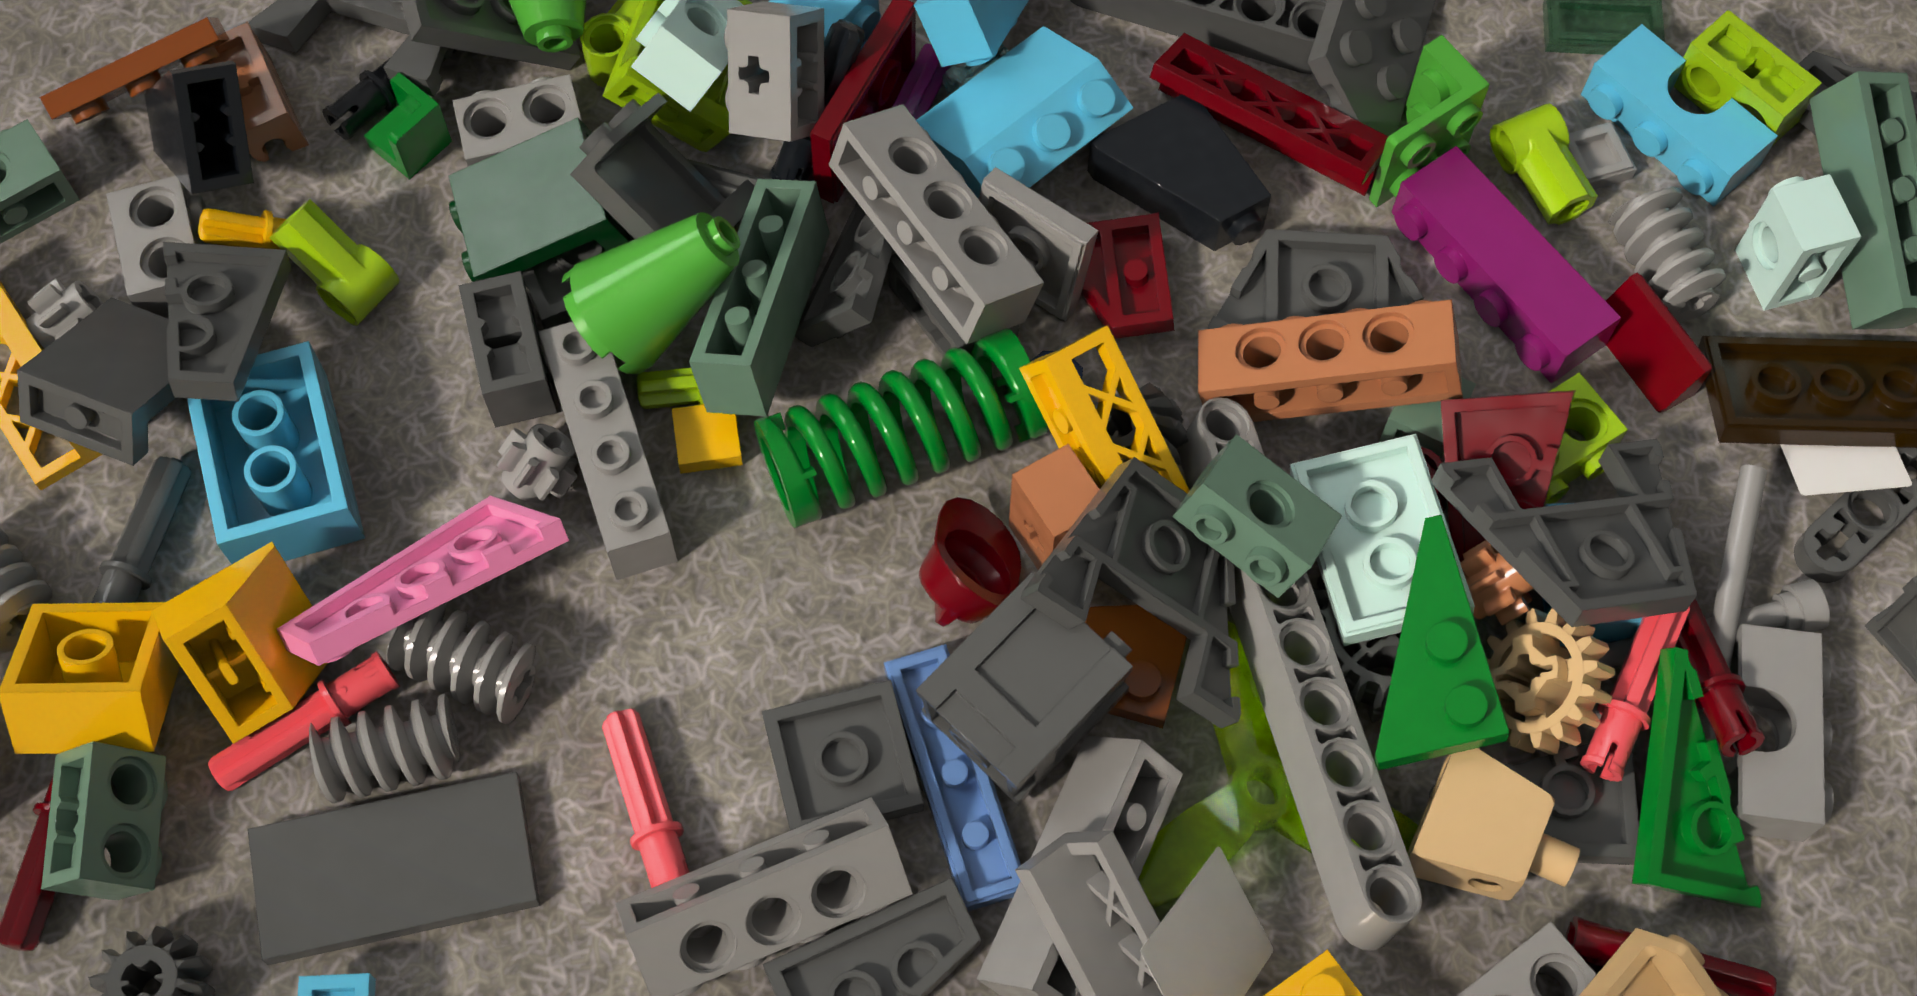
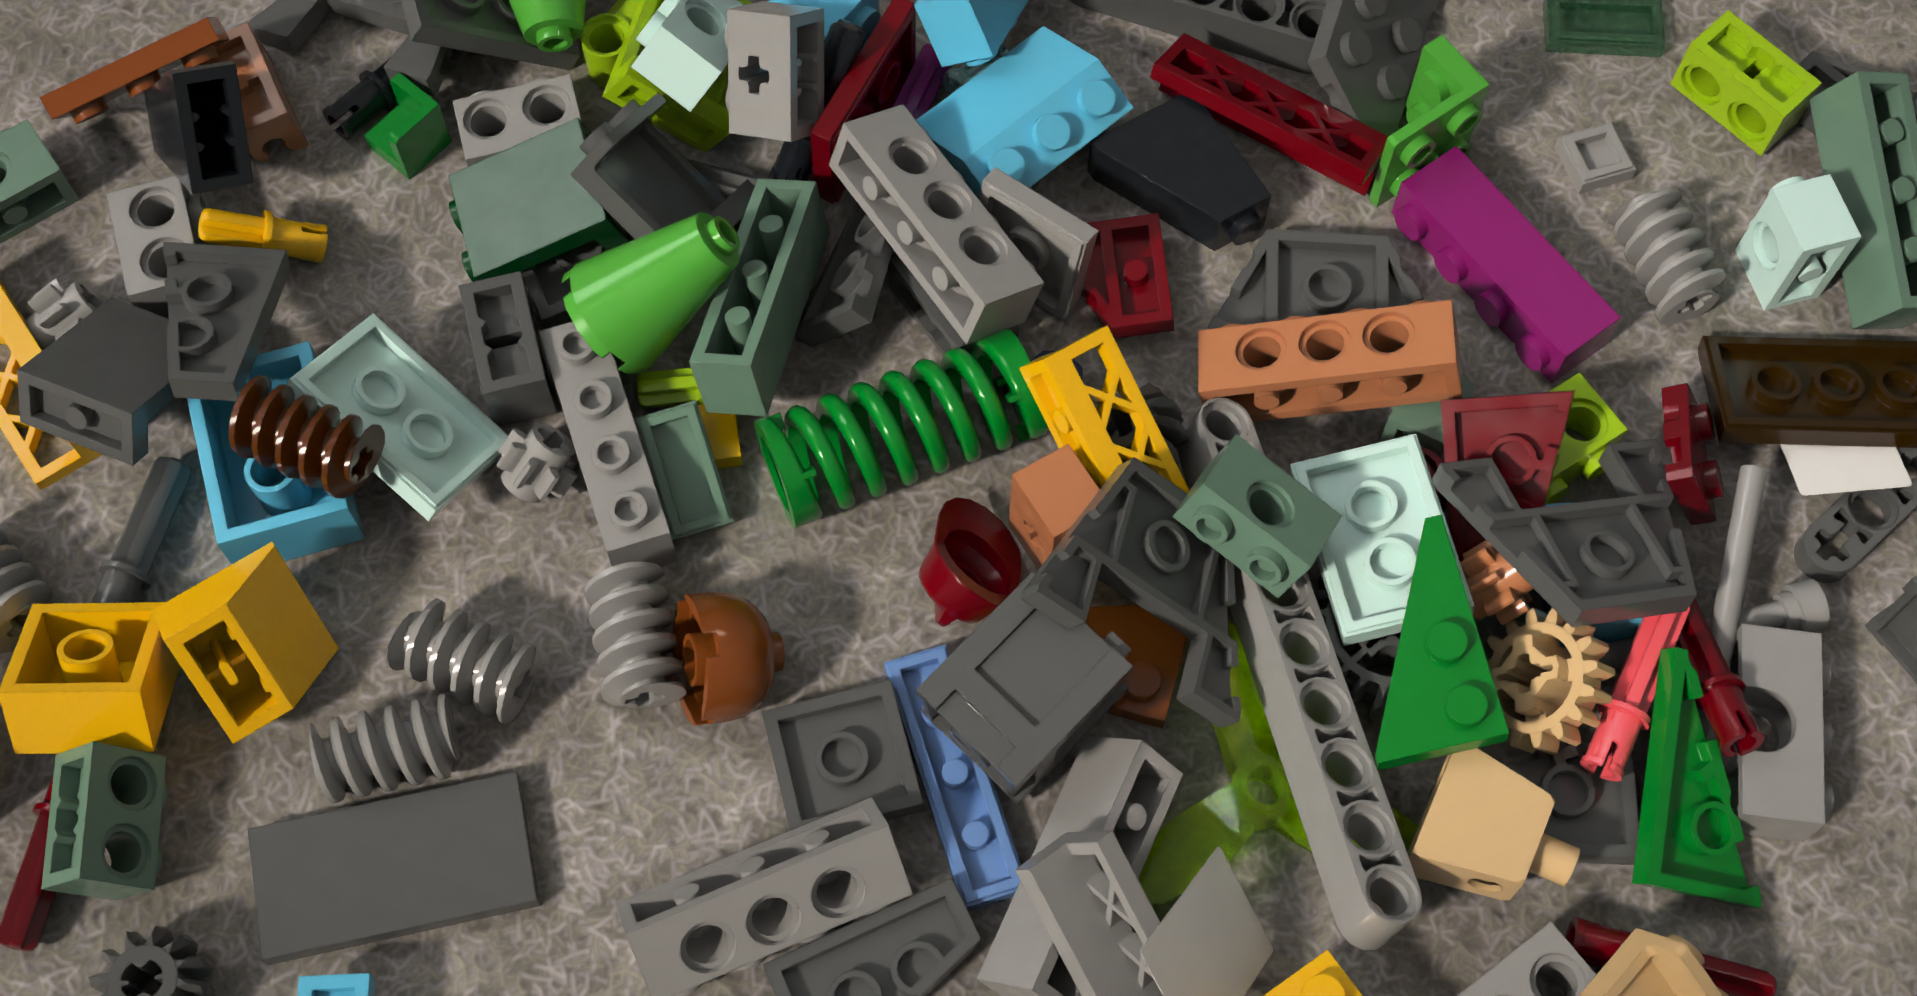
(291, 730): coral axle -> none
(303, 440): none -> reddish brown piece
(347, 275): lime piece -> none
(423, 576): bright pink wing -> none
(431, 430): none -> light aqua tile
(629, 636): none -> light grey piece
(645, 799): coral axle -> none
(684, 470): none -> sand green tile
(725, 656): none -> dark orange cylinder
(1539, 152): lime piece -> none
(1655, 346): dark red slope -> none
(1691, 475): none -> dark red wing
(1704, 150): medium azure arch -> none

